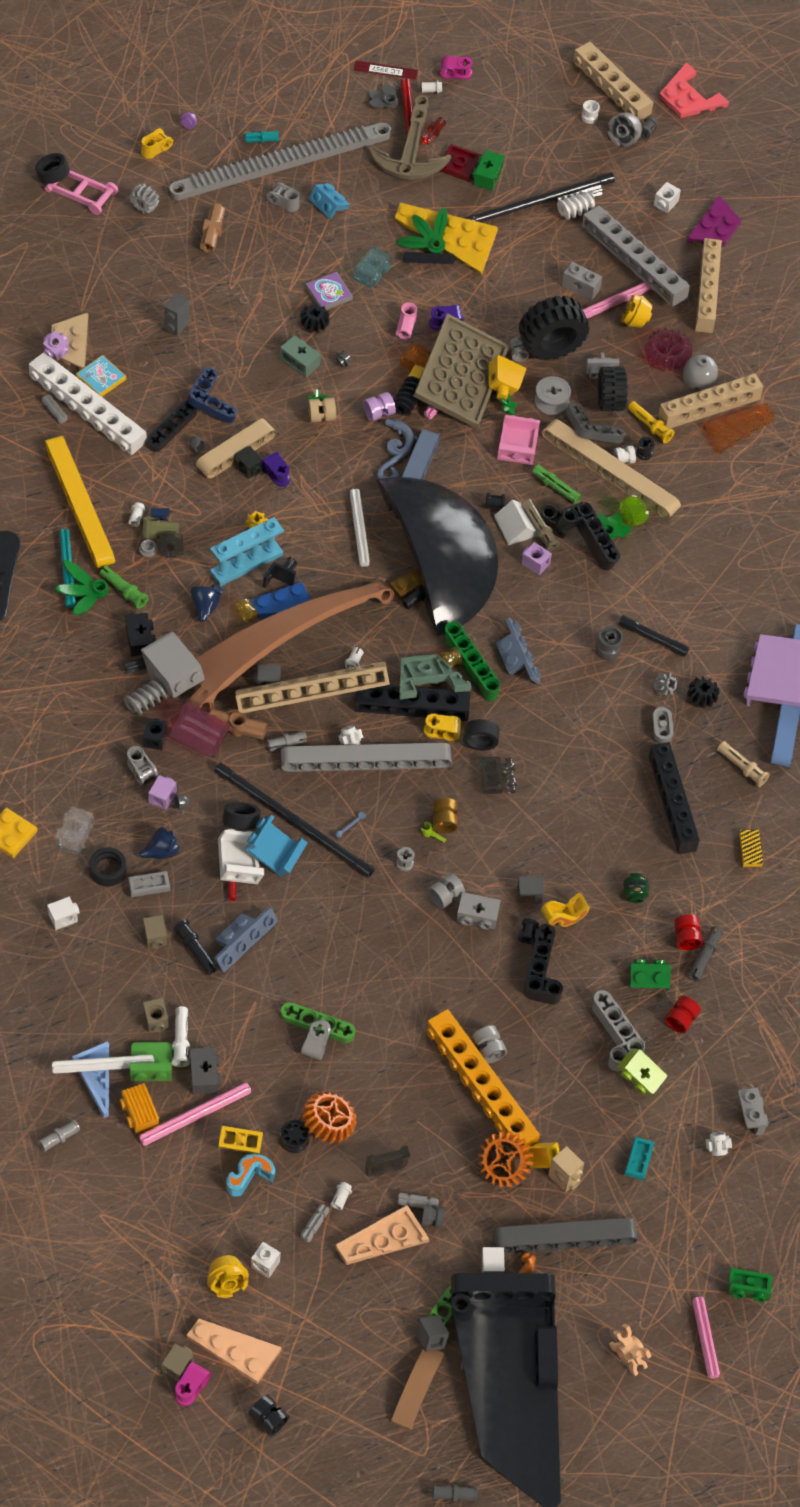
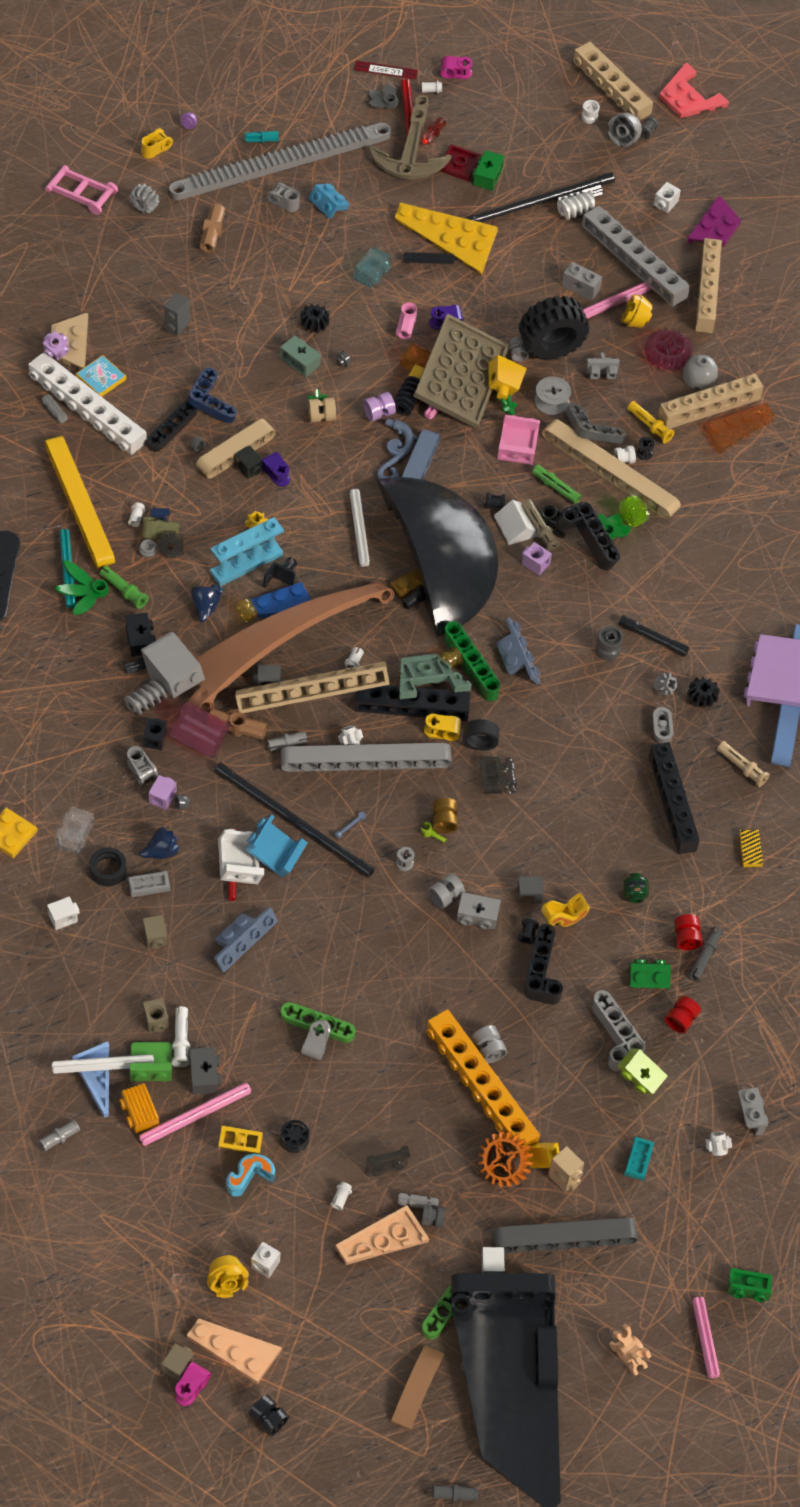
(48, 162): black tyre -> none
(191, 940): black pin -> none
(241, 816): black tyre -> none
(314, 1223): light grey axle -> none
(329, 291): tile -> none
(329, 1117): orange gear -> none
(425, 230): green plant -> none
(432, 1333): dark grey panel -> none
(529, 1261): orange arm -> none
(612, 388): black tyre -> none

